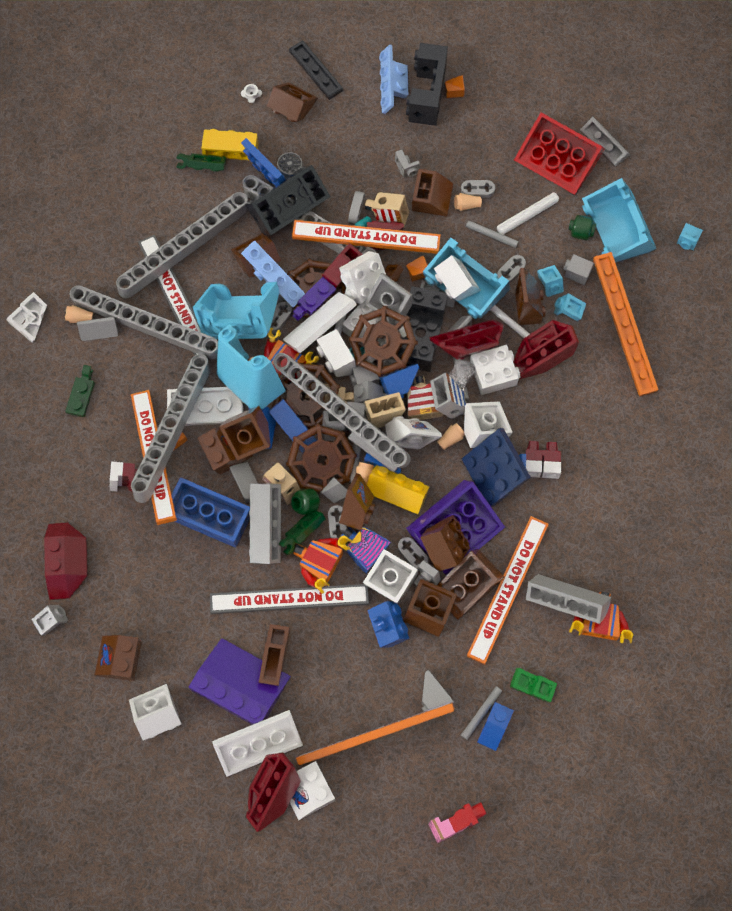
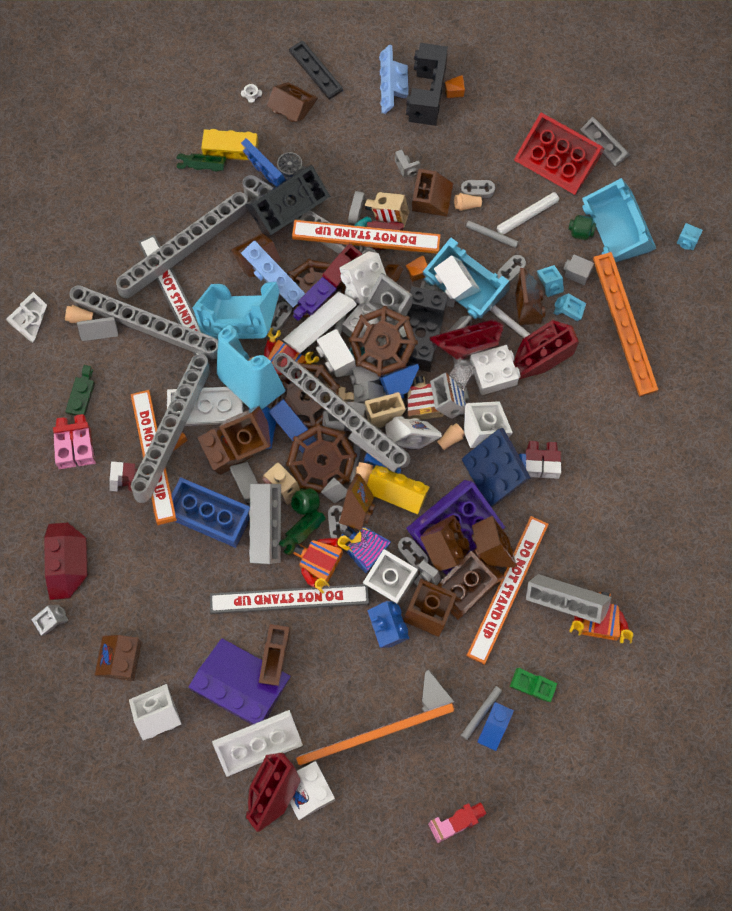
(73, 439): none -> bright pink hips
(493, 543): none -> reddish brown slope

